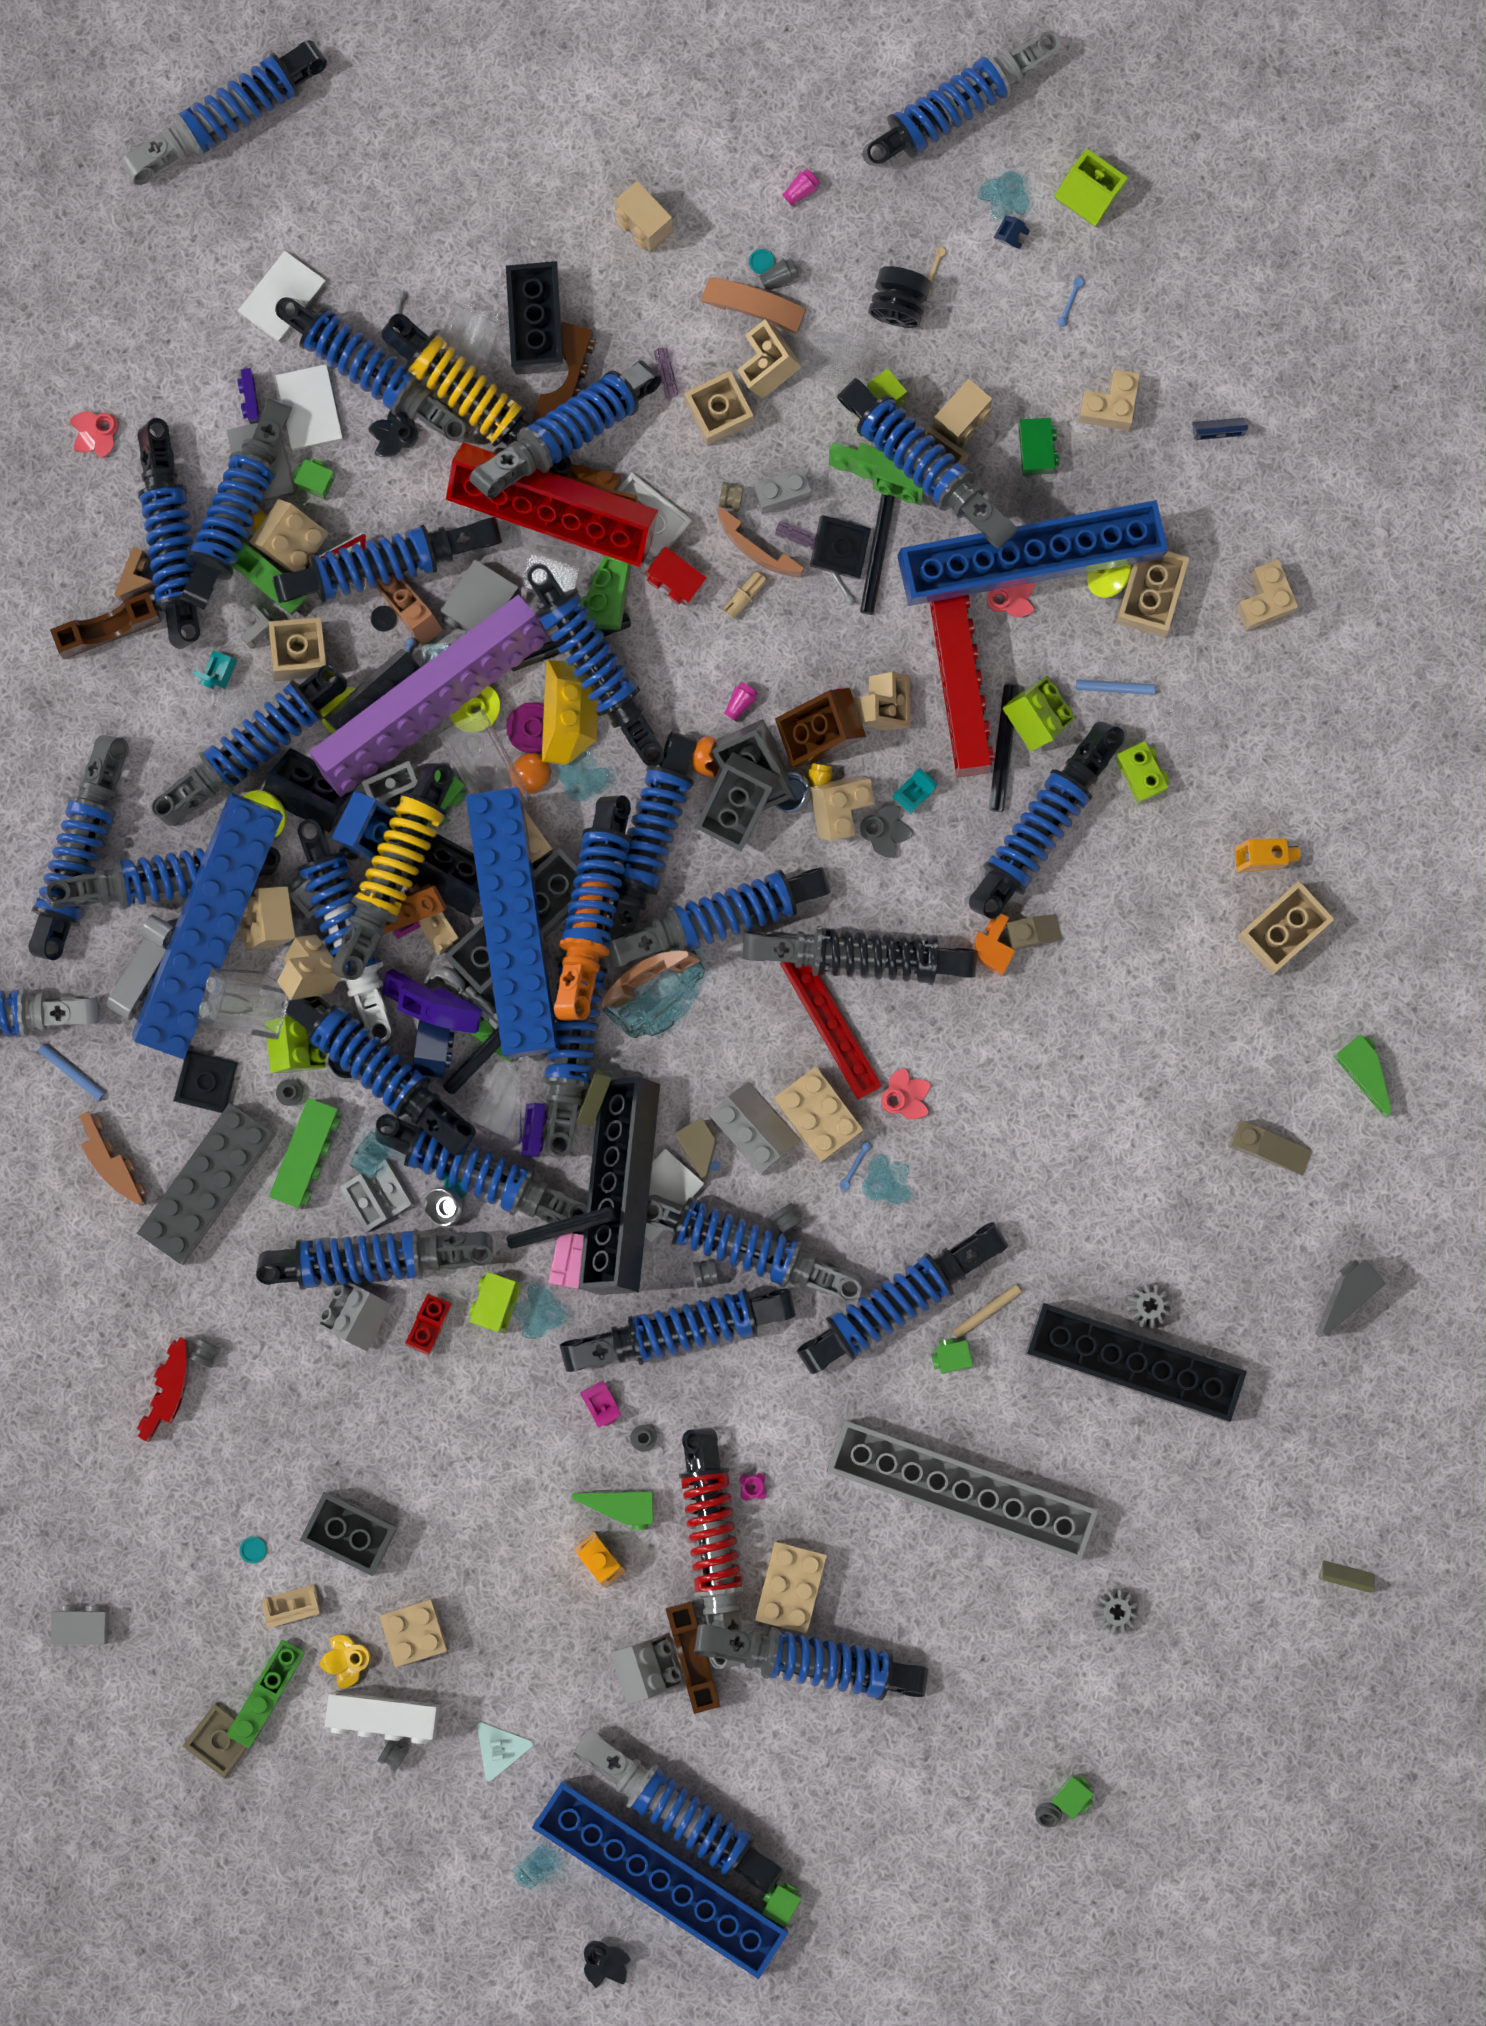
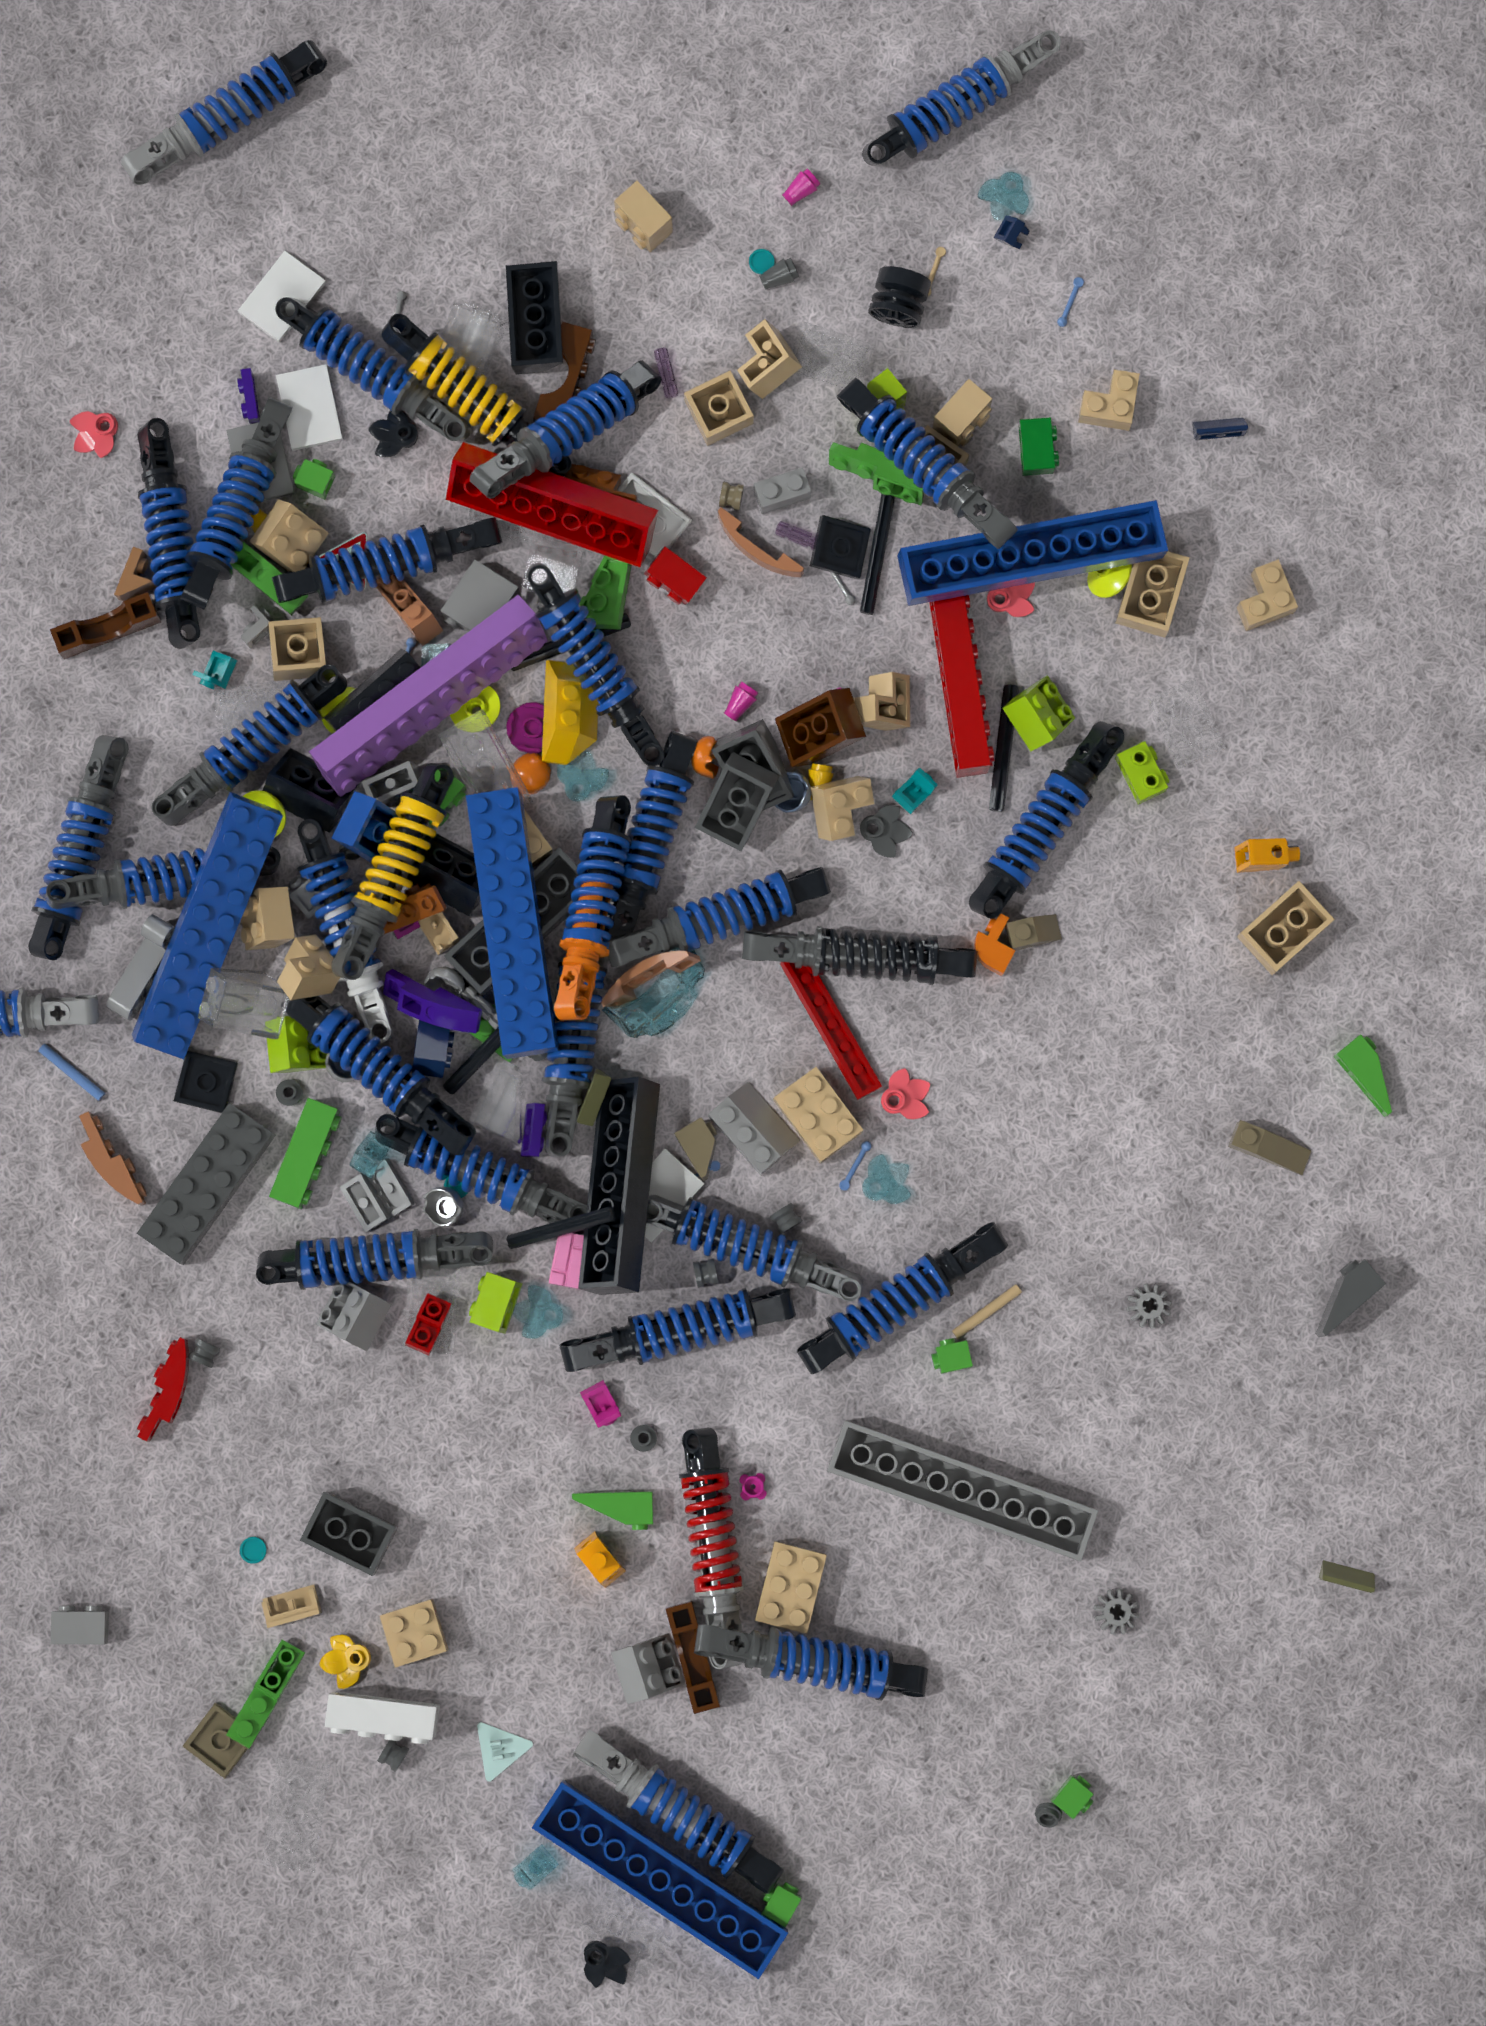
(383, 618): black piece -> none
(744, 595): tan axle -> none
(754, 302): nougat slope -> none
(1091, 187): lime slope -> none
(1119, 687): medium blue bar -> none
(1136, 1362): black brick -> none

